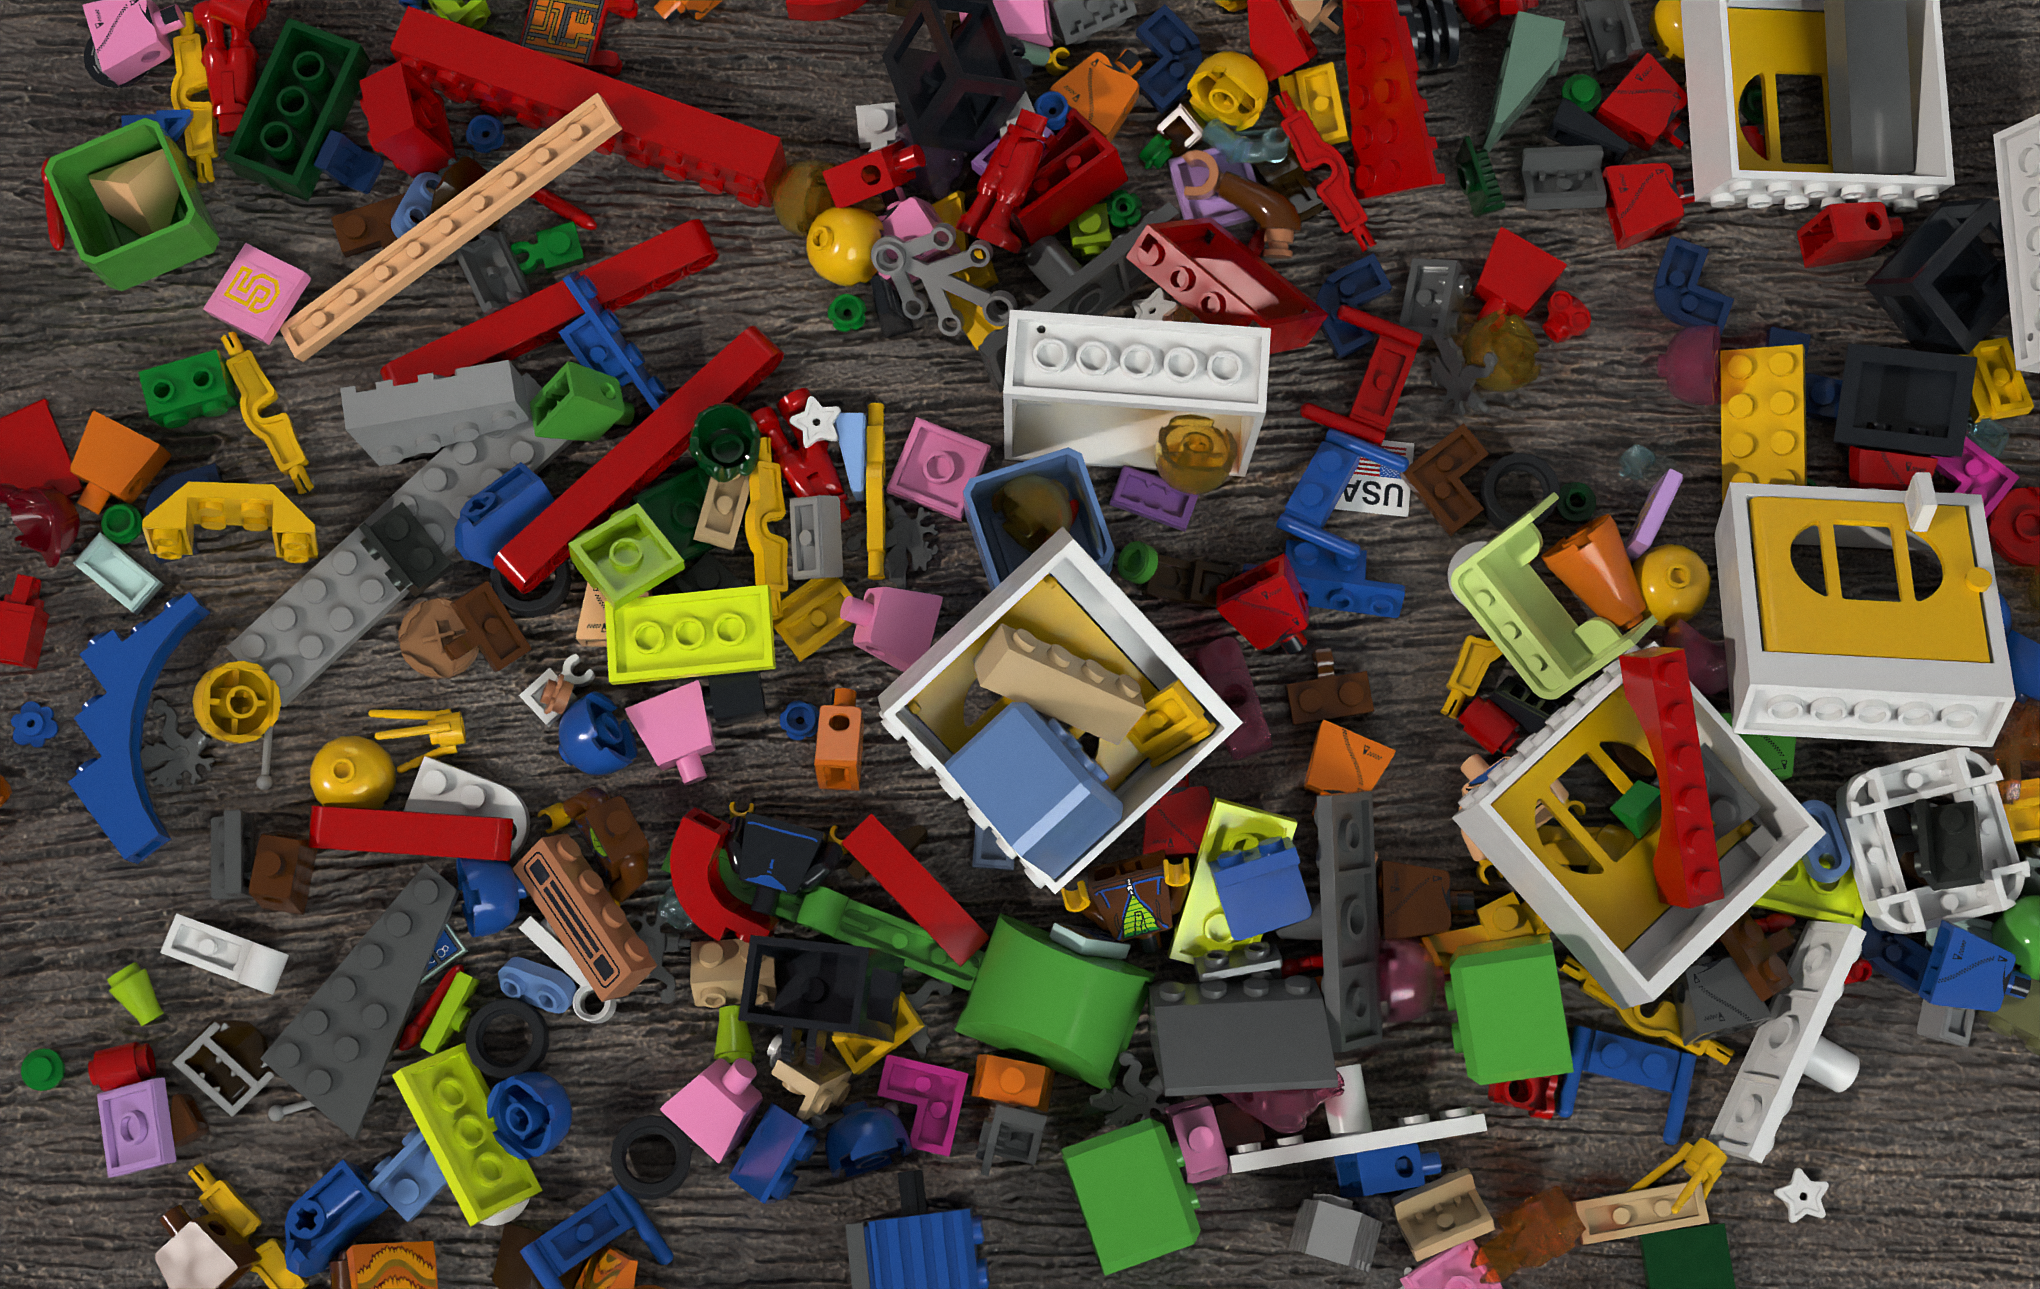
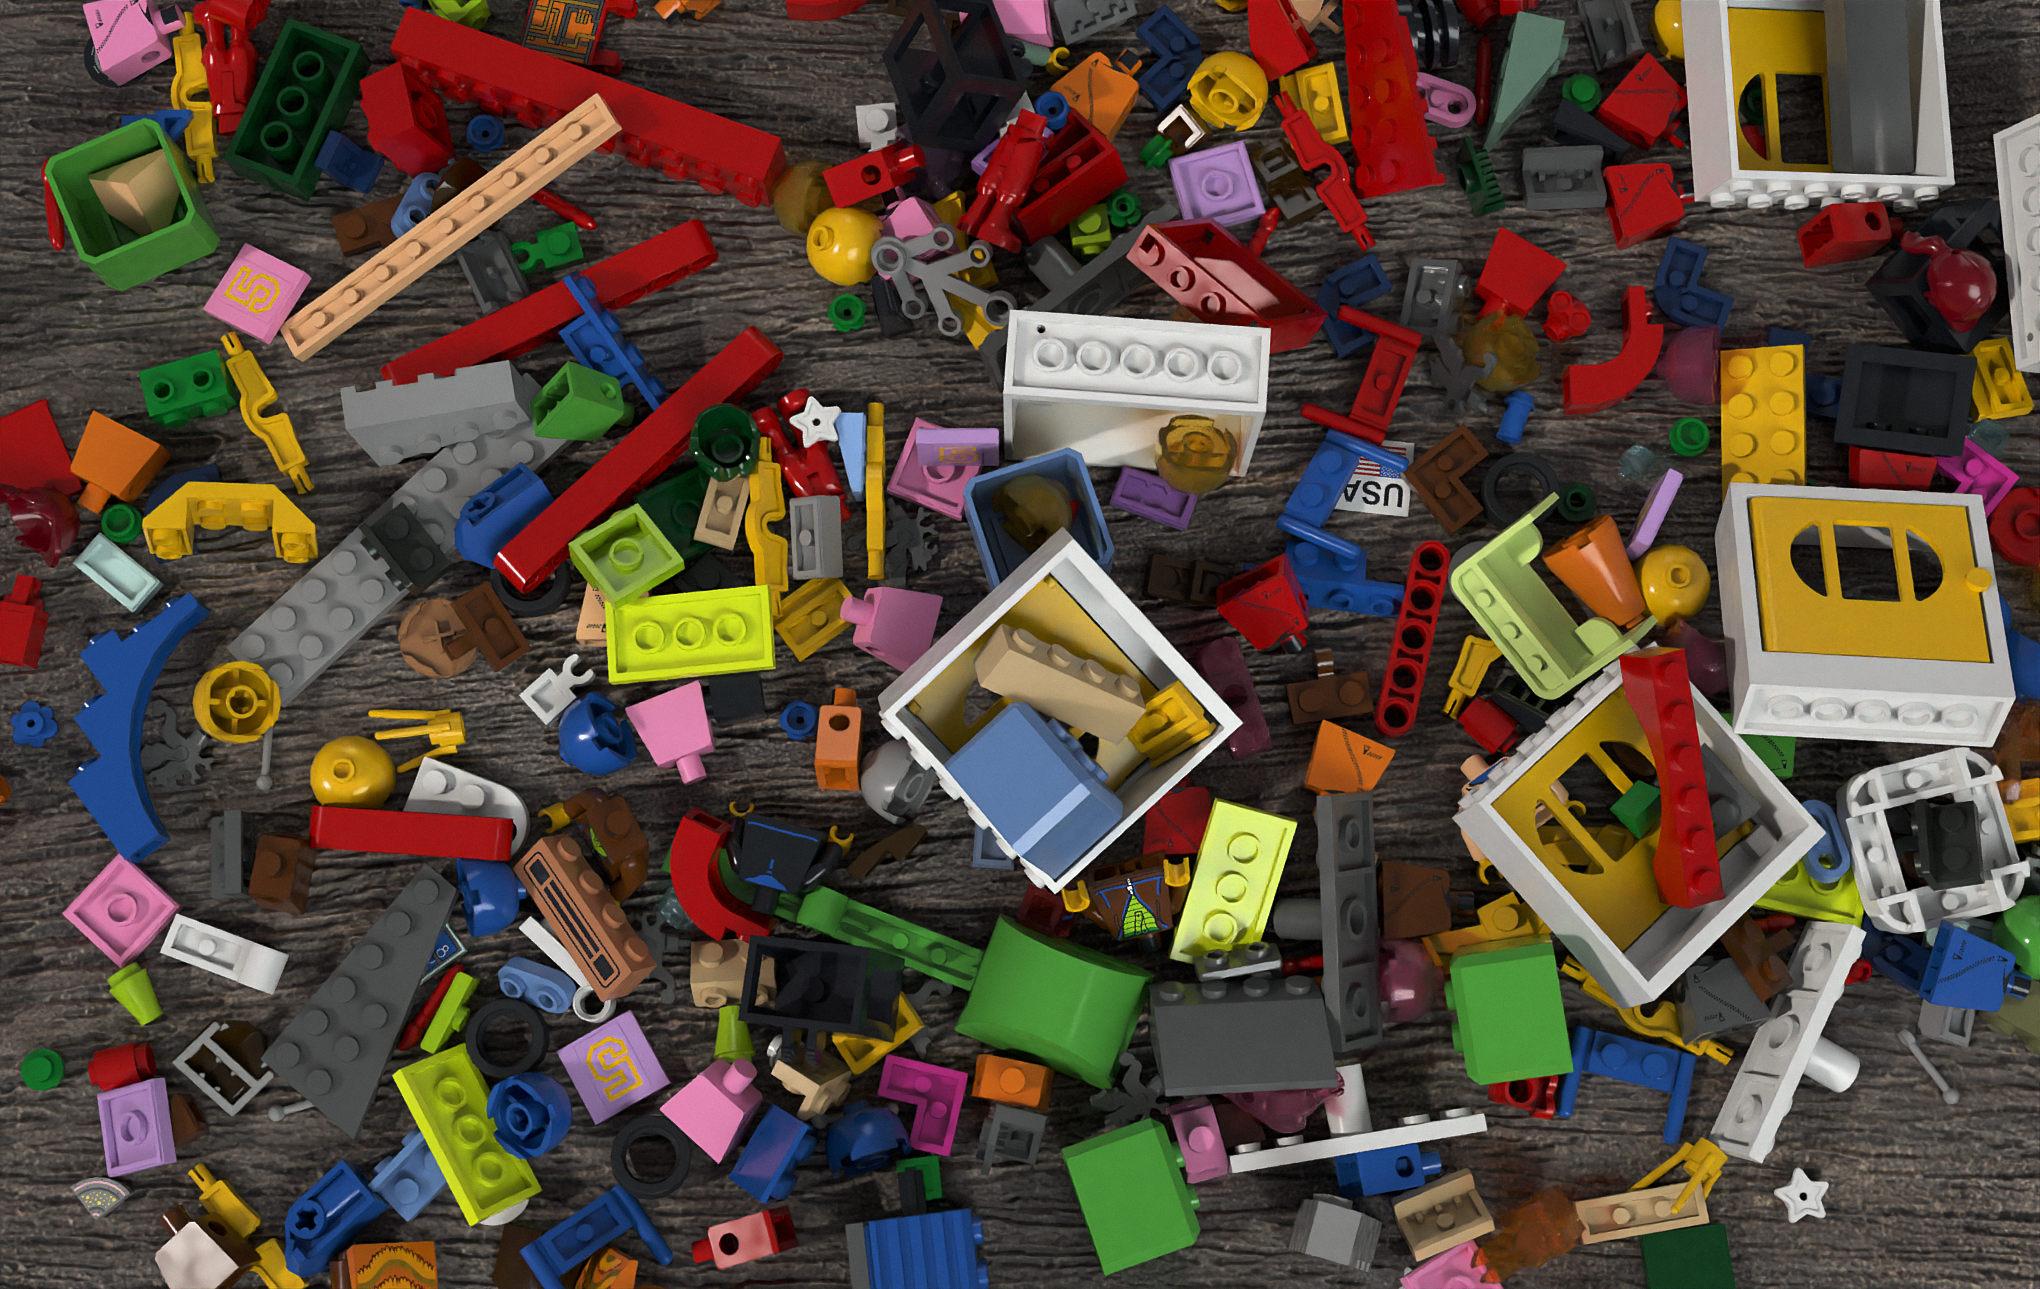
(101, 1195): none -> light grey tile
(122, 911): none -> bright pink tile
(556, 695): nougat plate -> none
(613, 1067): none -> lavender tile
(757, 1237): none -> torso
(895, 780): none -> light grey cylinder
(915, 890): red slope -> none
(931, 1173): none -> green plate
(957, 446): none -> lavender tile
(1045, 912): none -> clear red brick
(1089, 941): light aqua tile -> none
(1137, 562): bright green tile -> none
(1155, 302): white plate -> none
(1240, 148): clear light blue piece -> none
(1261, 888): blue bracket -> none
(1270, 209): piece -> none
(1420, 622): none -> red beam
(1442, 94): none -> bright pink plate
(1483, 80): none -> red piece
(1515, 417): none -> blue pin
(1606, 384): none -> red arch
(1689, 437): none -> green plate
(1920, 502): white tile -> none
(1950, 1095): none -> light grey hinge
(1958, 278): none -> dark red piece

